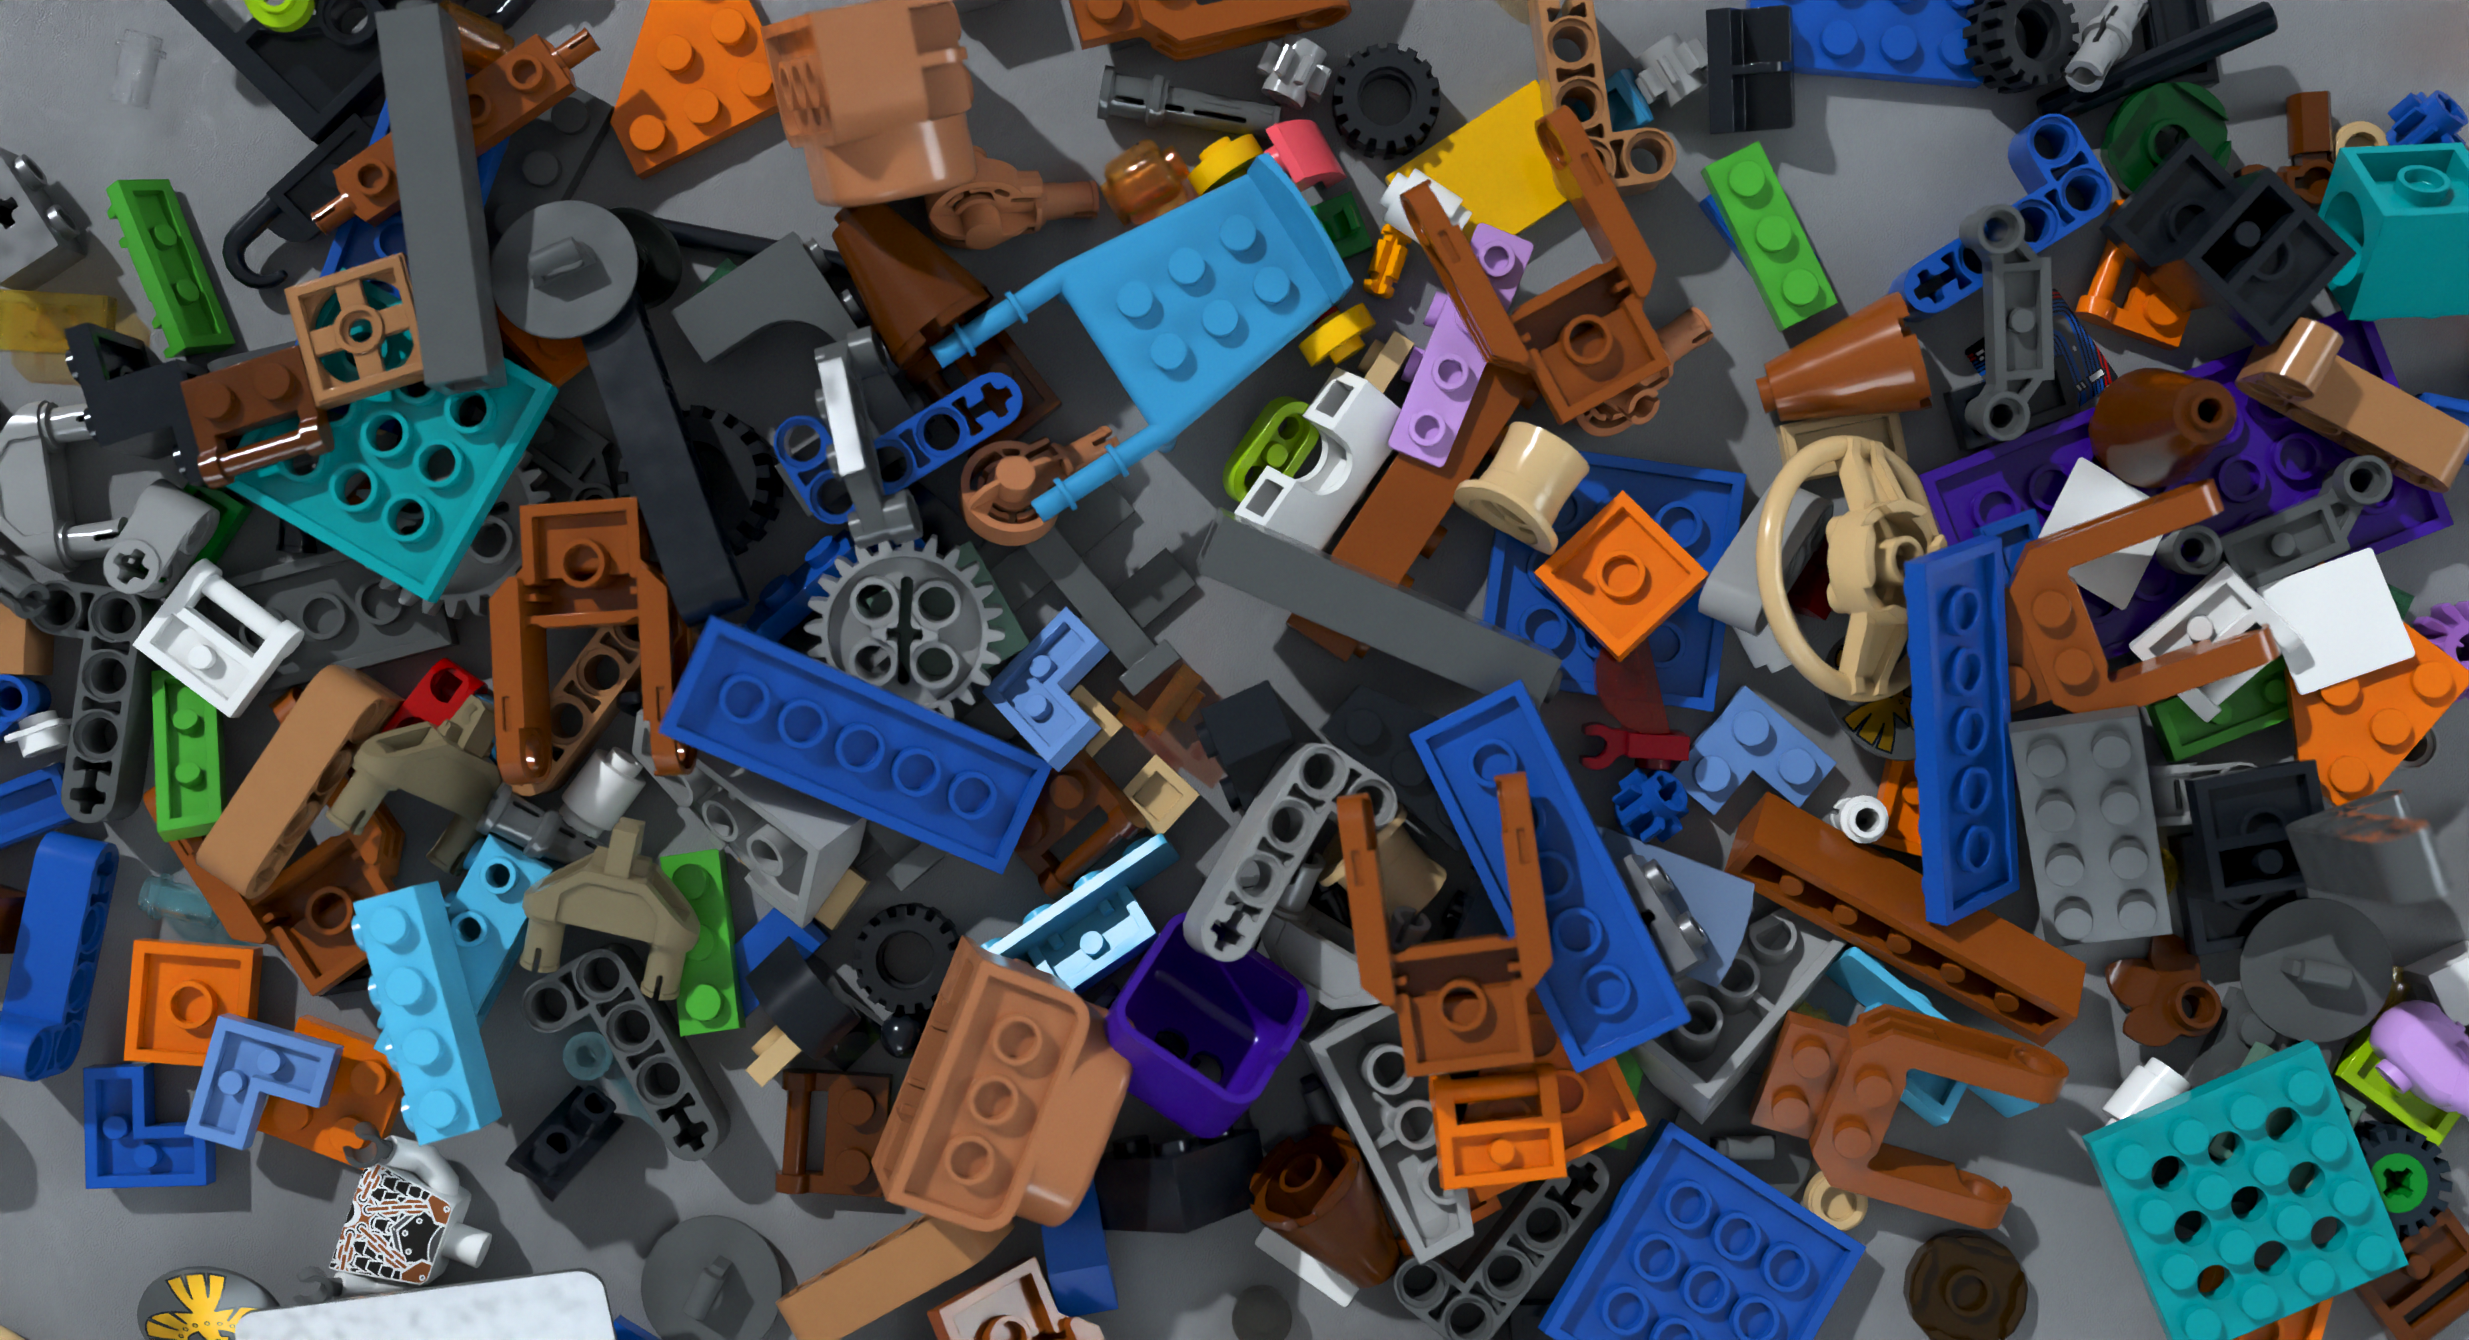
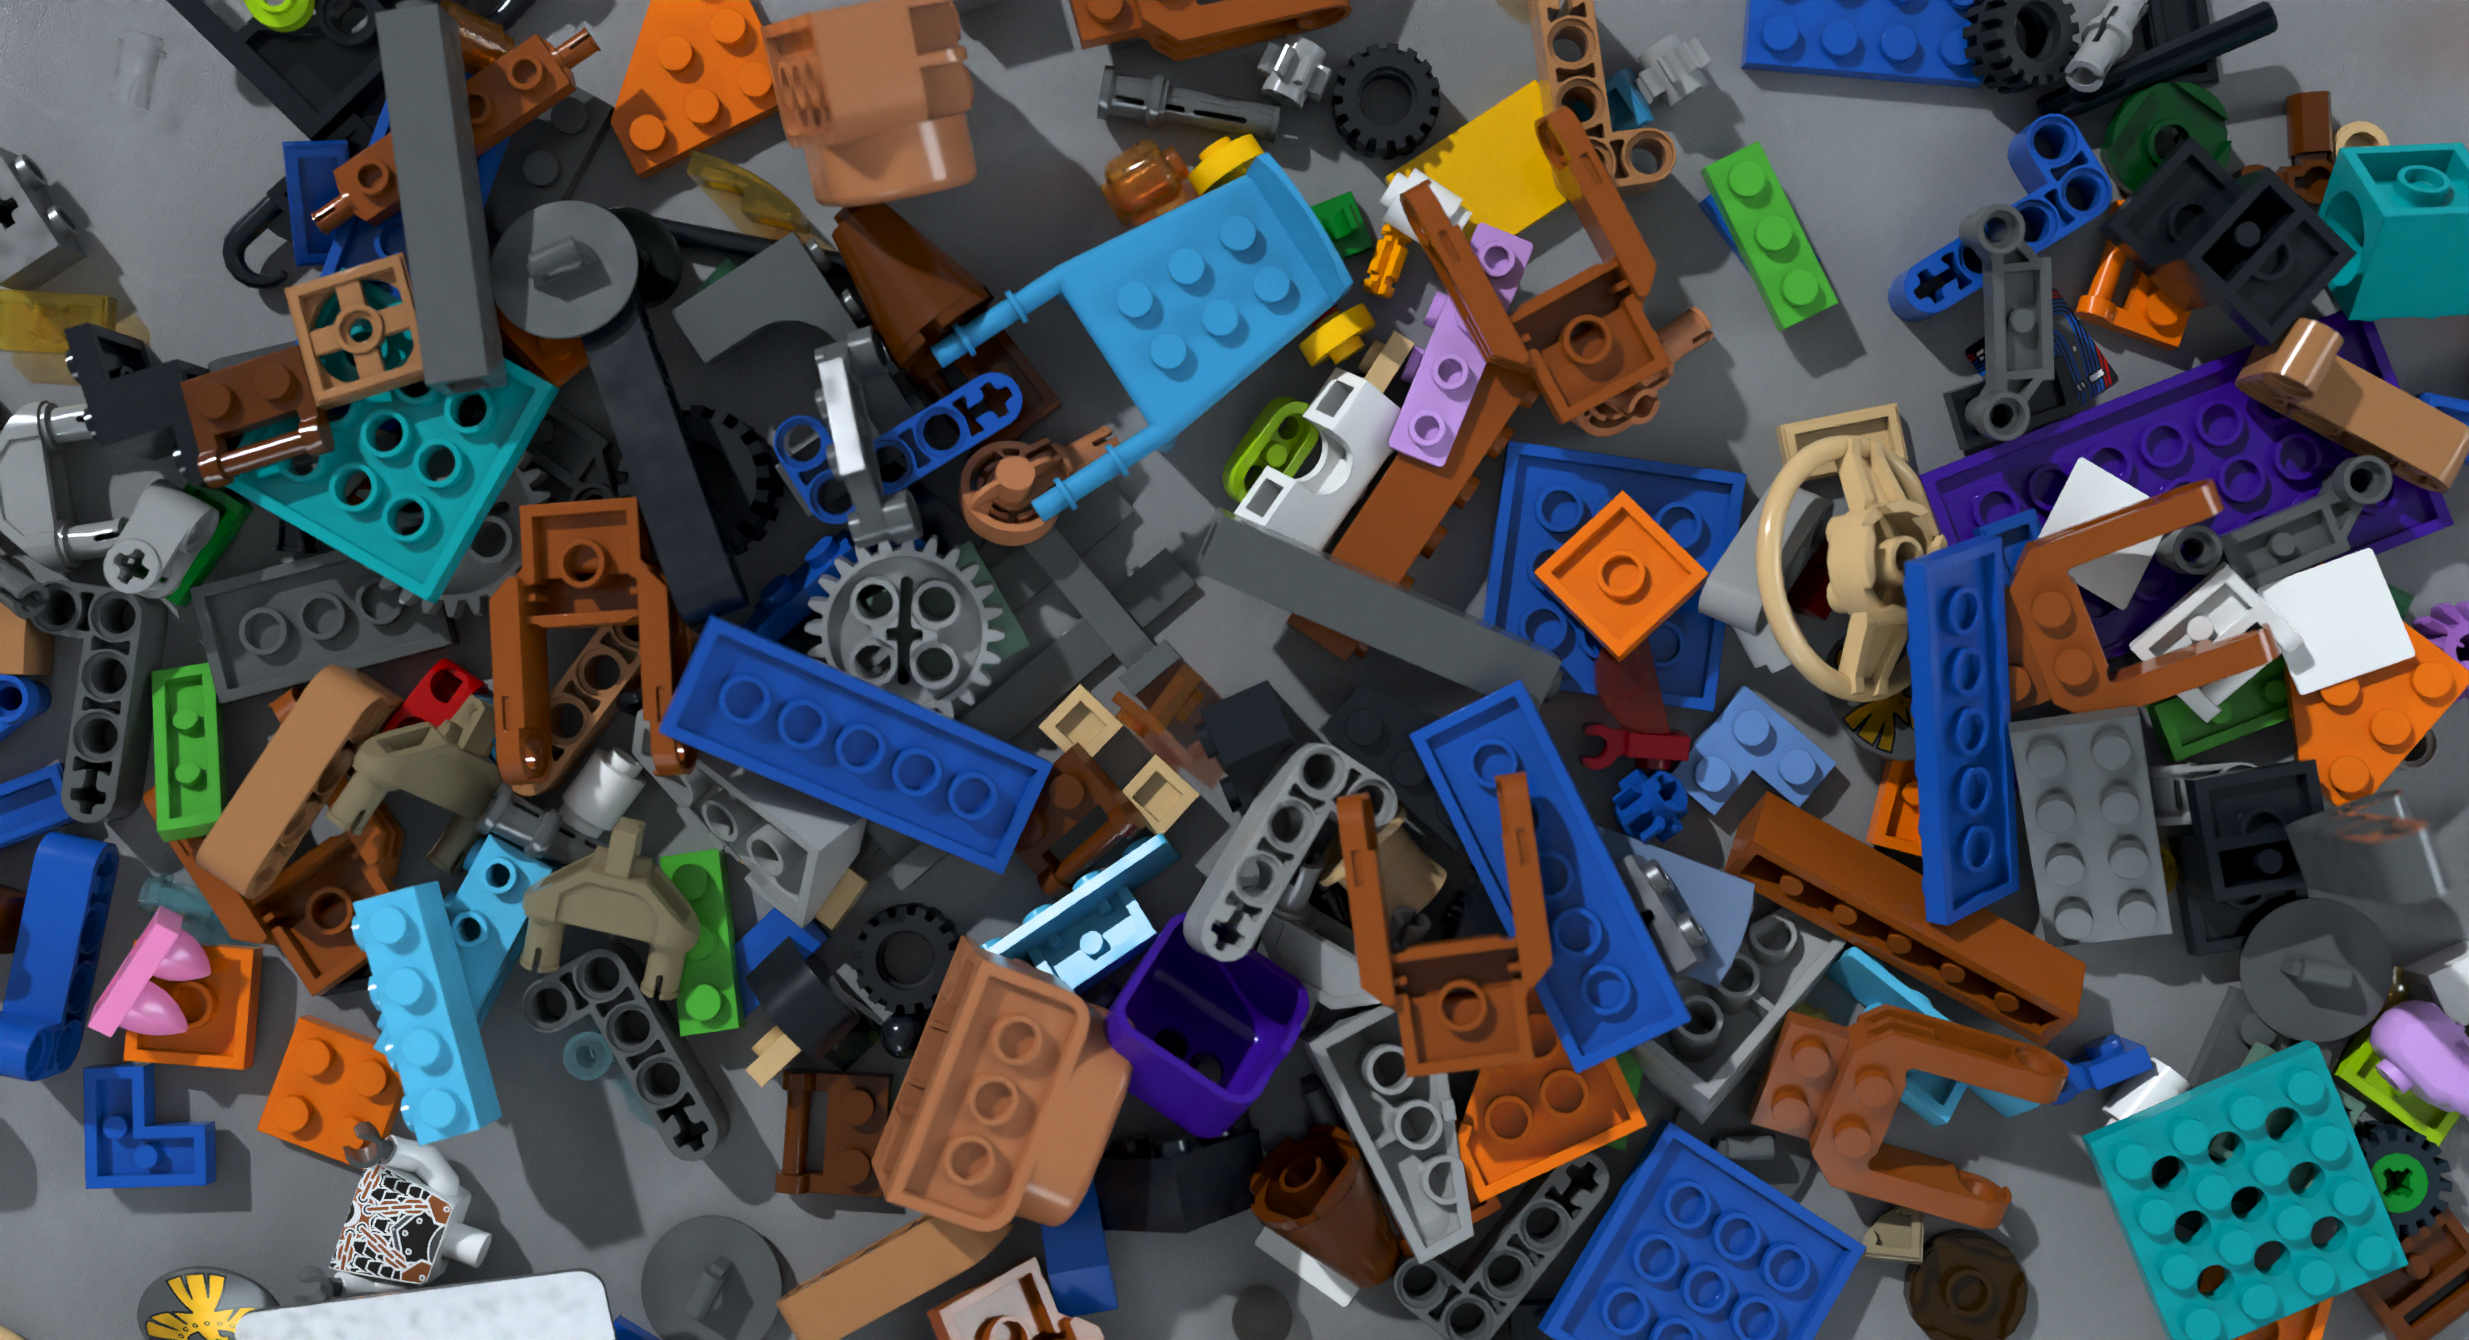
(41, 734): white plate -> none
(134, 1000): none -> bright pink tile
(169, 267): bright green plate -> none
(204, 653): white plate -> none
(247, 1064): medium blue plate -> none
(309, 188): none -> blue tile
(566, 1140): black hips -> none
(761, 200): none -> clear yellow slope
(1004, 205): nougat pin -> none
(1037, 684): medium blue plate -> none
(1304, 153): coral slope -> none
(1498, 1148): orange plate -> none
(1525, 485): tan piece -> none
(1750, 69): black panel -> none
(1834, 1205): tan tile -> none
(1850, 368): dark orange cone -> none
(1870, 809): white pin -> none
(1896, 1237): none -> dark tan tile
(2104, 1064): none -> blue plate
(2155, 993): reddish brown plate -> none
(2159, 425): reddish brown cone -> none
(2426, 120): blue gear -> none

